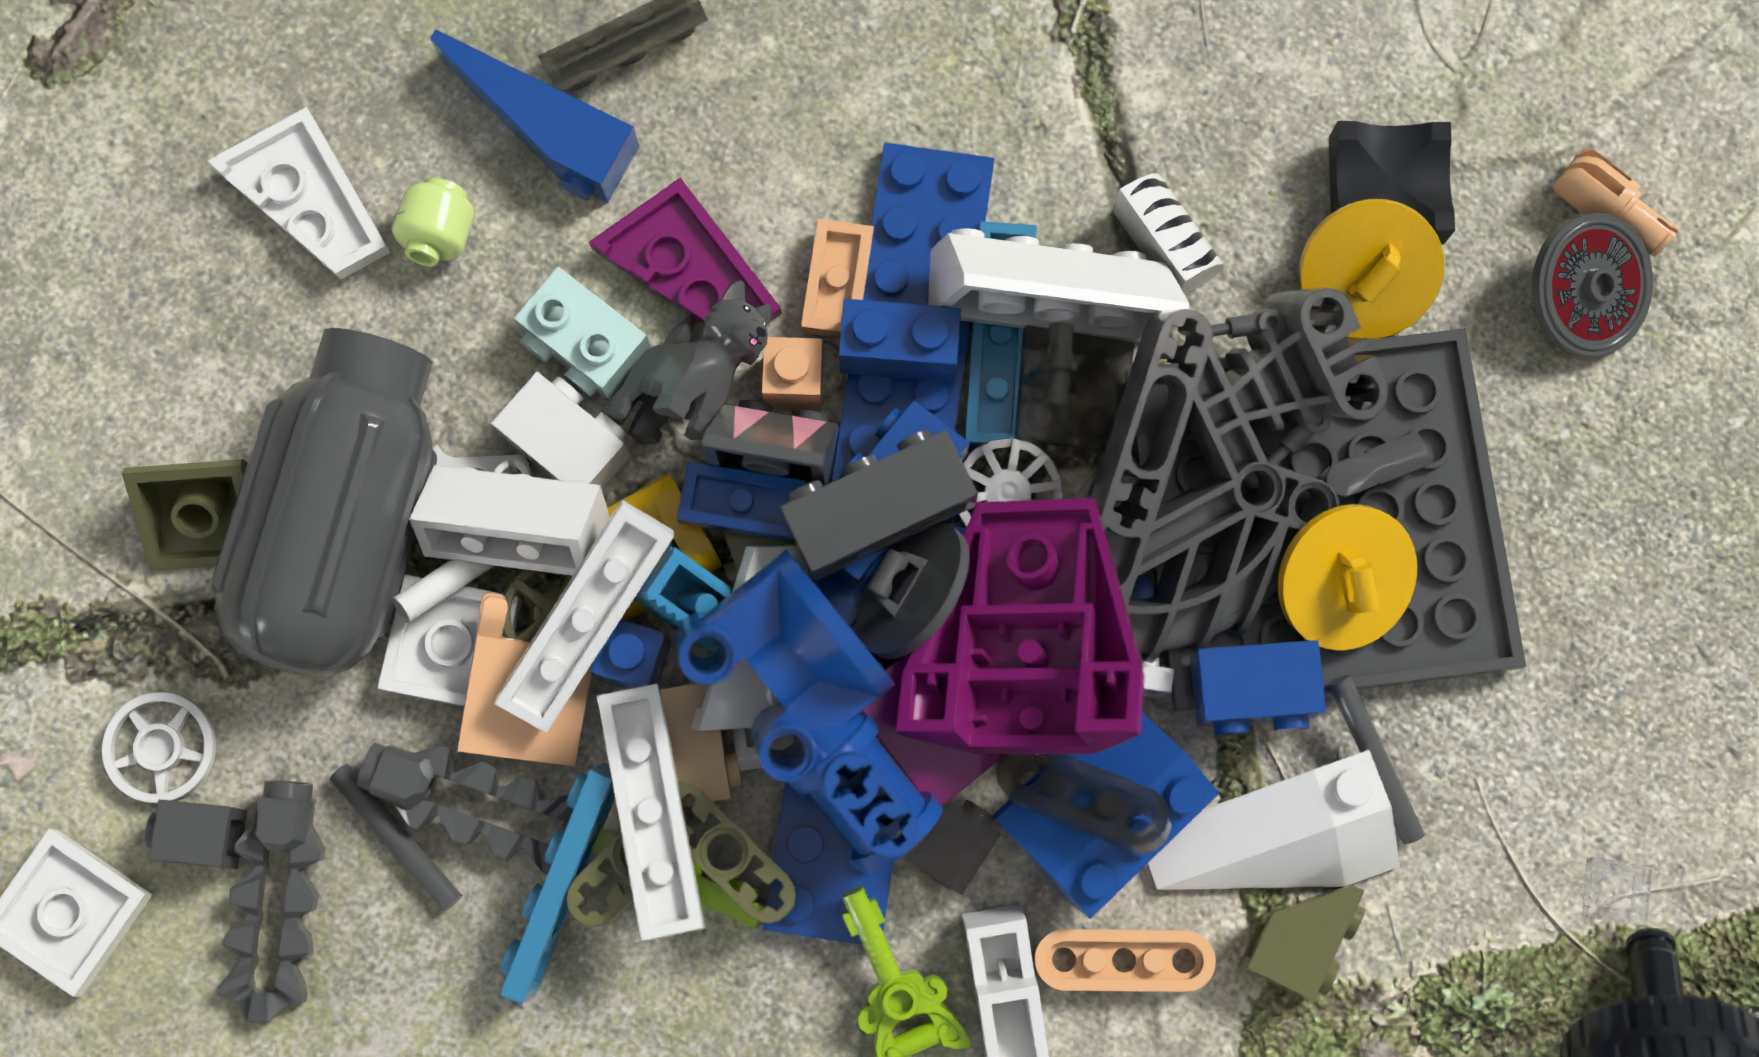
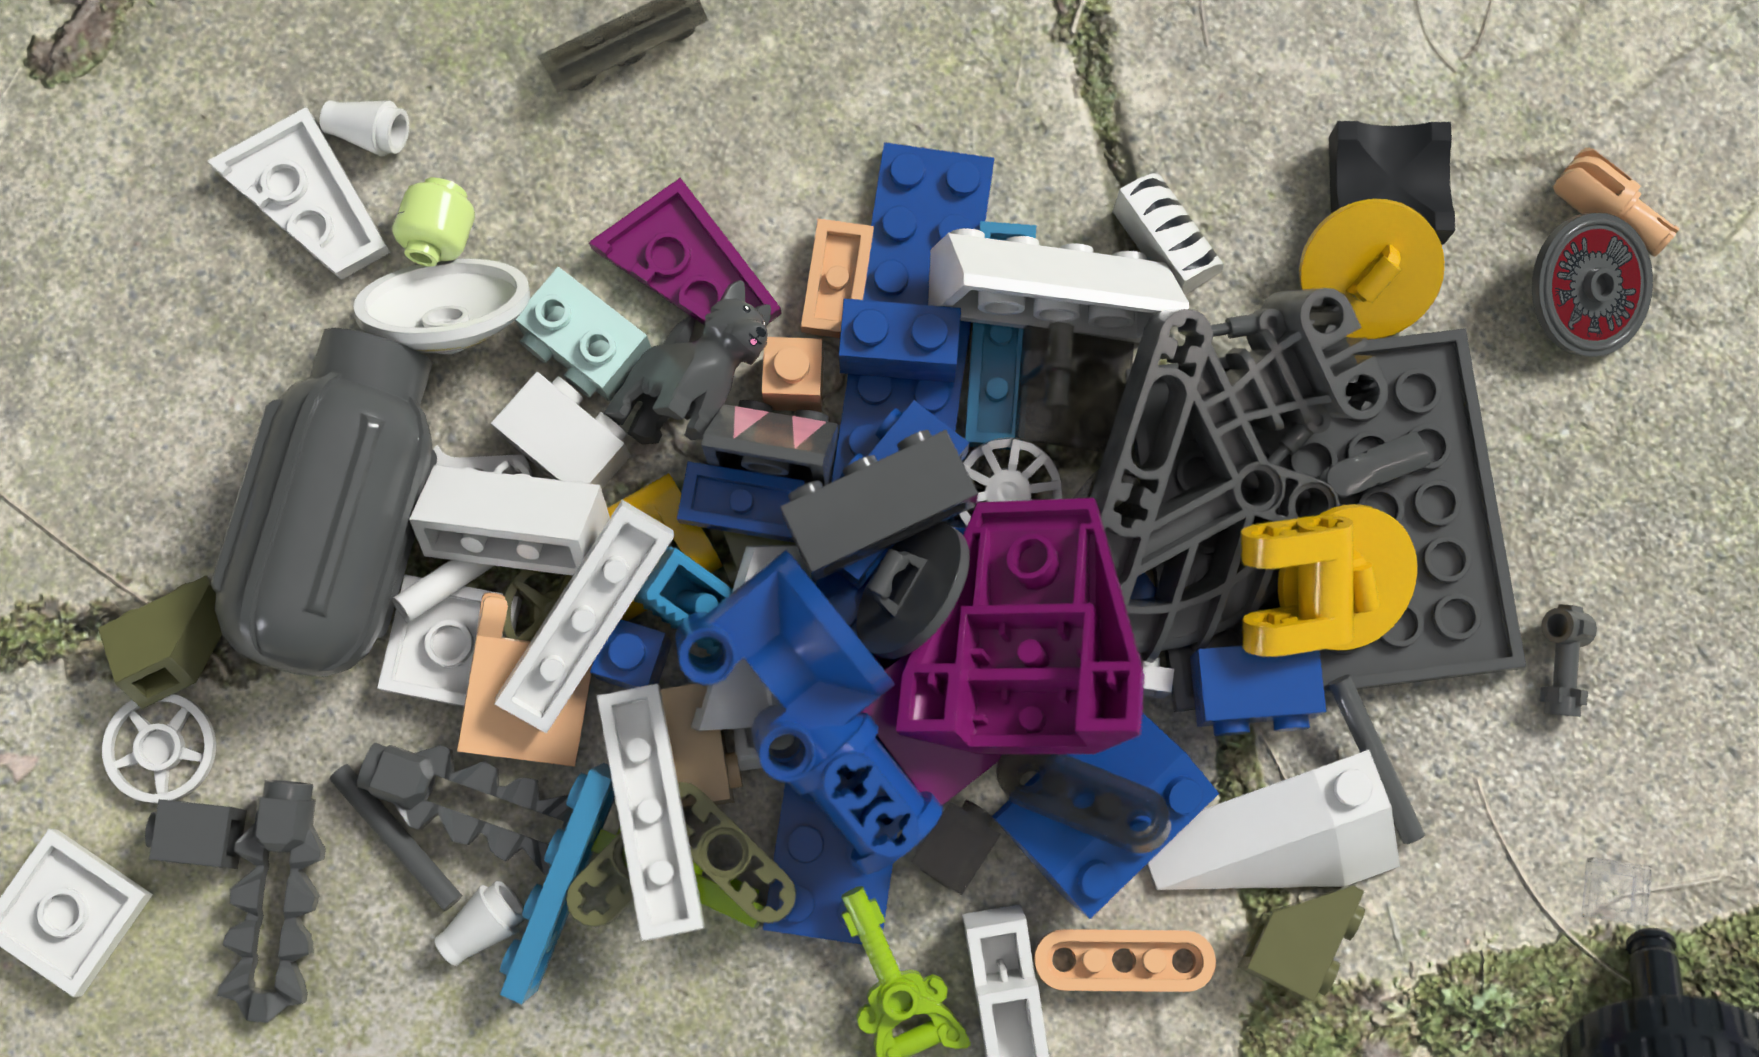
(163, 642): none -> olive slope
(183, 510): olive slope -> none
(368, 124): none -> white cone
(443, 304): none -> white dish
(483, 922): none -> white cone
(568, 135): blue slope -> none
(1325, 605): none -> yellow connector
(1570, 630): none -> dark grey bar

